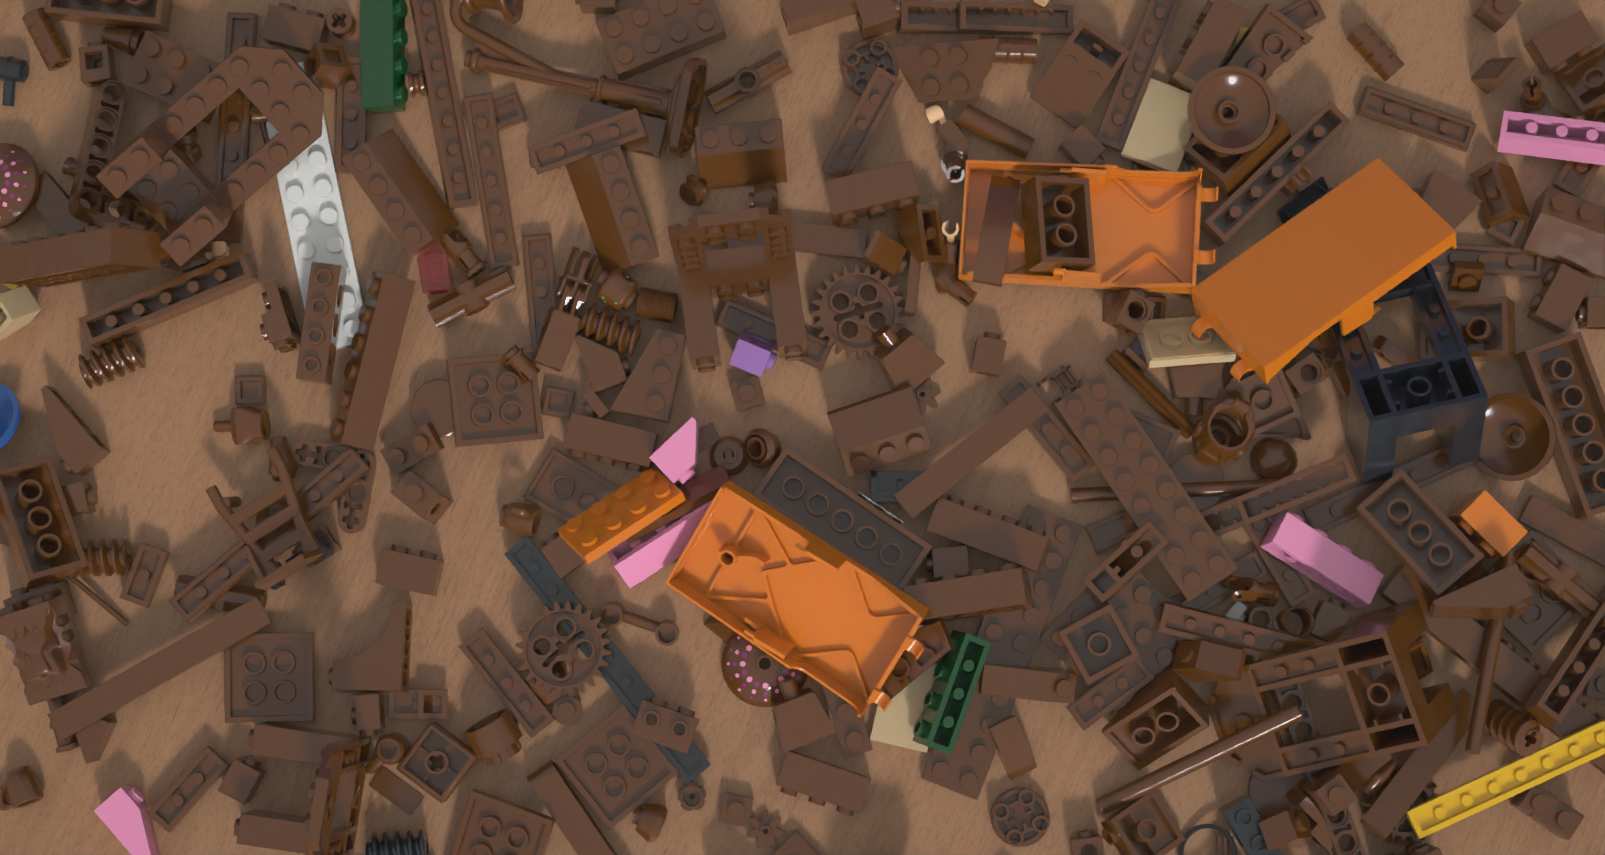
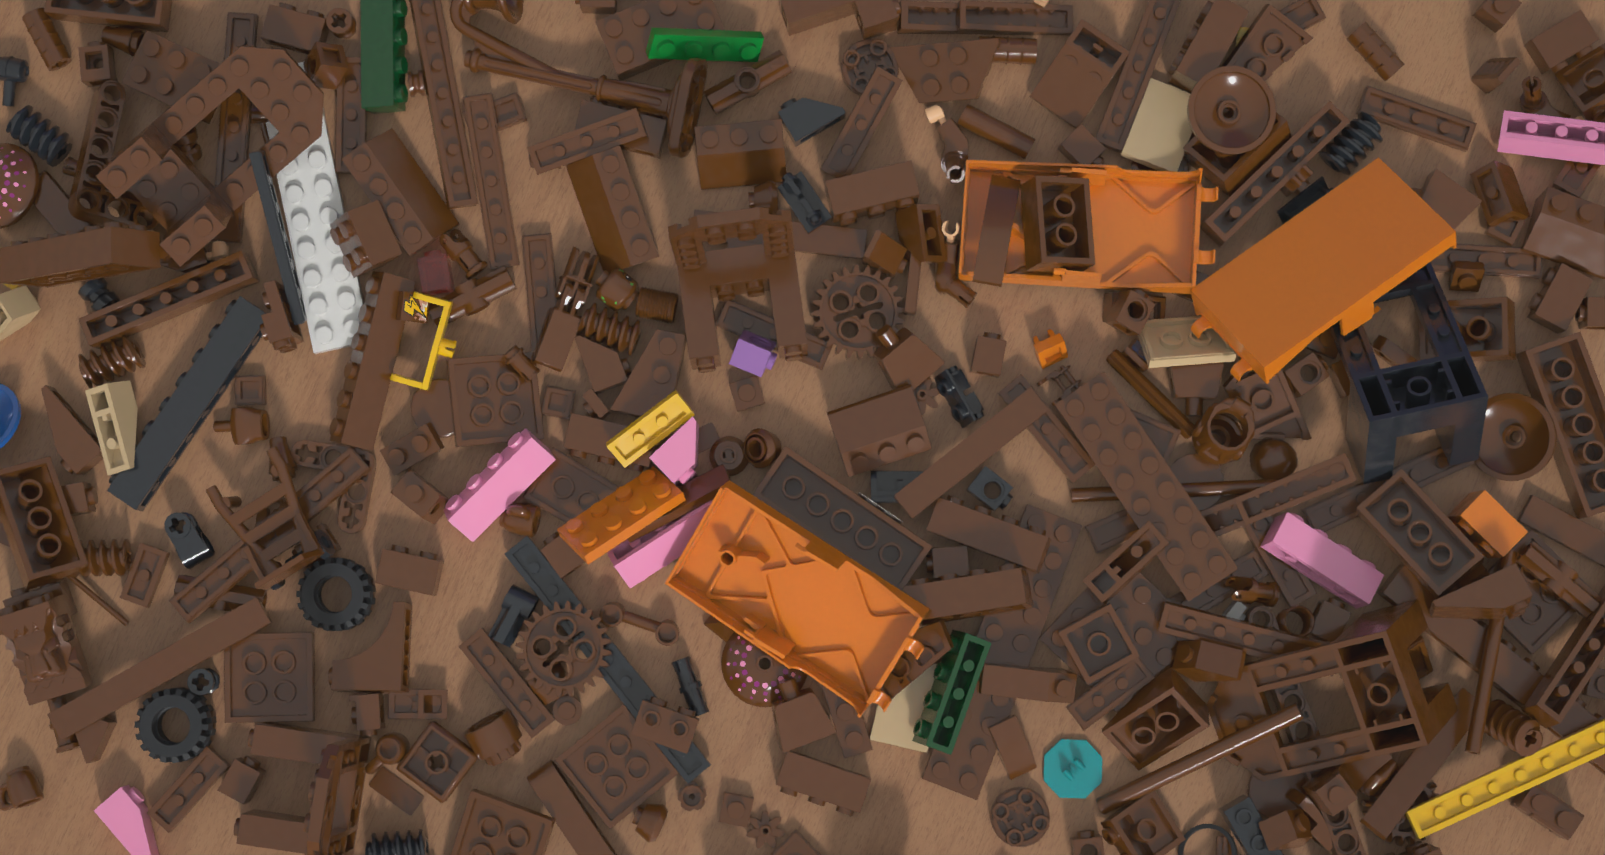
(38, 136): none -> black piece
(98, 294): none -> black wheel
(115, 423): none -> tan slope
(151, 725): none -> black tyre
(189, 404): none -> black brick
(191, 543): none -> black piece
(208, 674): none -> black bush
(278, 235): none -> black tile
(312, 587): none -> black tyre
(321, 323): reddish brown brick -> none
(365, 239): none -> reddish brown brick
(411, 308): none -> tile
(439, 345): none -> yellow piece
(498, 484): none -> bright pink brick
(515, 610): none -> black piece
(650, 428): none -> yellow plate
(690, 686): none -> black pin
(693, 191): reddish brown plate -> none
(704, 44): none -> green plate
(803, 201): none -> black hinge
(808, 118): none -> black slope
(951, 386): none -> black hinge
(986, 476): none -> black brick
(1050, 350): none -> orange tile
(1072, 768): none -> teal piece
(1352, 143): none -> black piece

